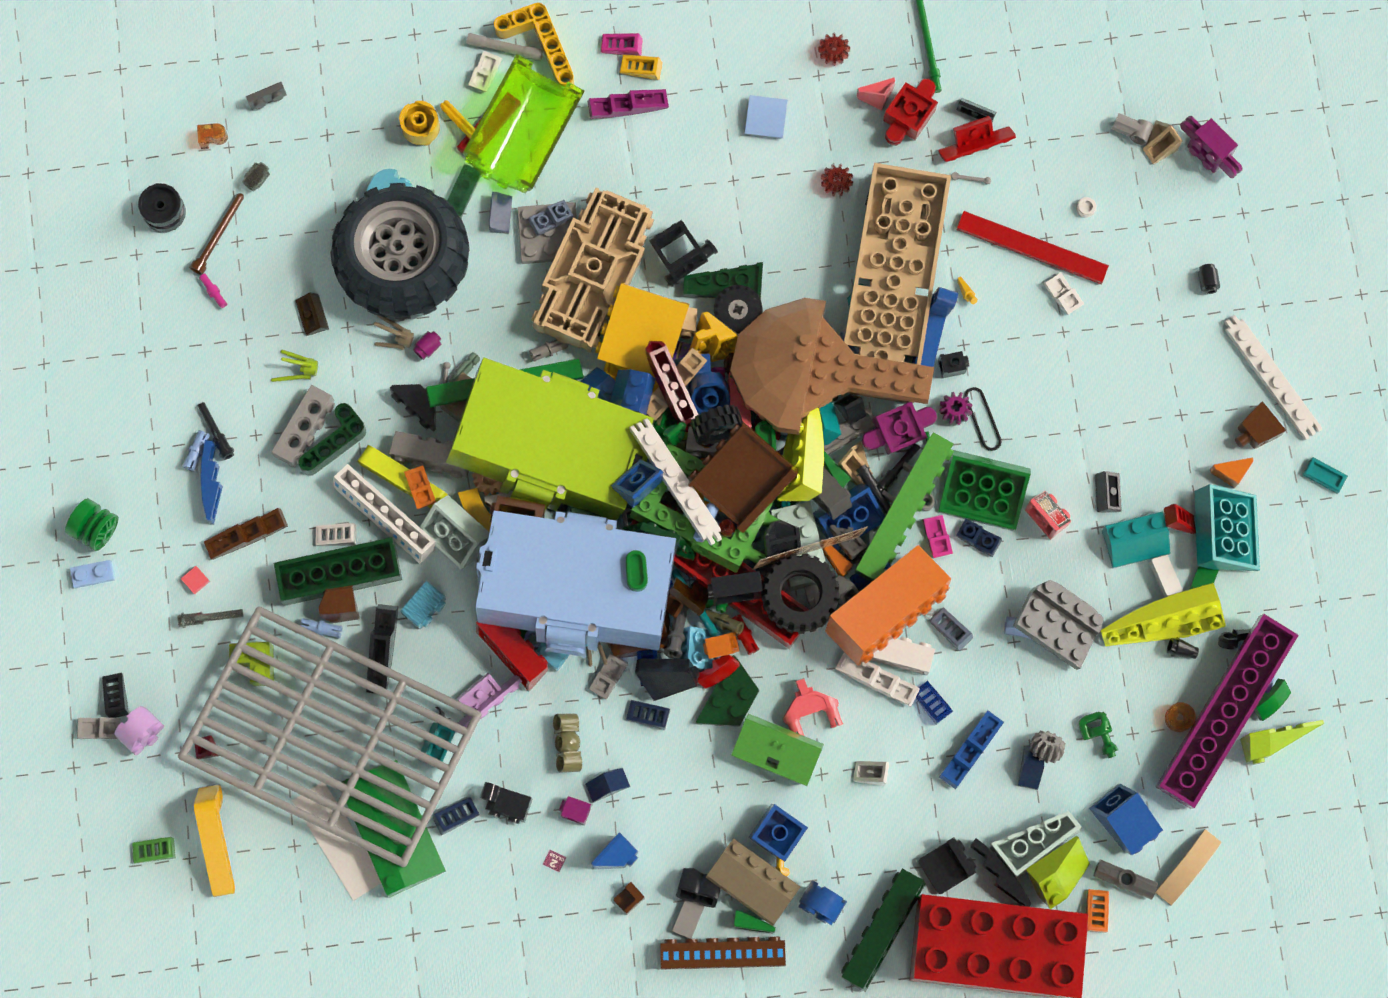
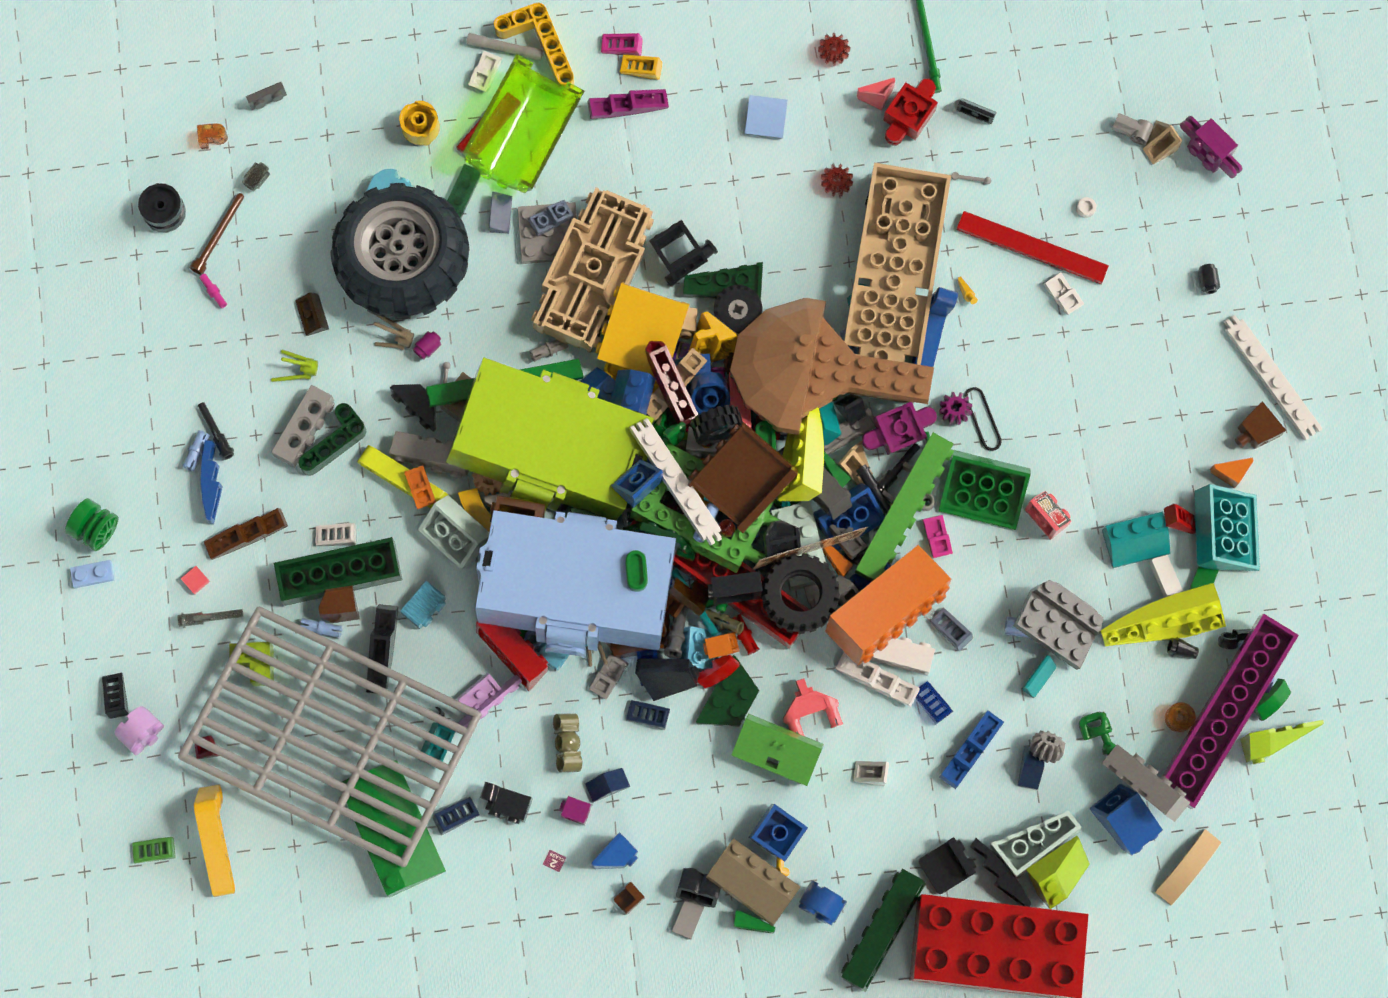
(97, 728): light grey slope -> none
(348, 860): white sticker -> none
(383, 513): white brick -> none
(457, 118): yellow axle -> none
(465, 367): sand green axle -> none
(723, 954): reddish brown brick -> none
(948, 369): black brick -> none
(975, 137): red bracket -> none
(978, 537): dark blue slope -> none
(1039, 677): none -> teal slope
(1105, 911): orange slope -> none
(1108, 492): black slope -> none
(1138, 884): dark grey piece -> none
(1146, 782): none -> light grey wedge
(1325, 475): teal tile -> none

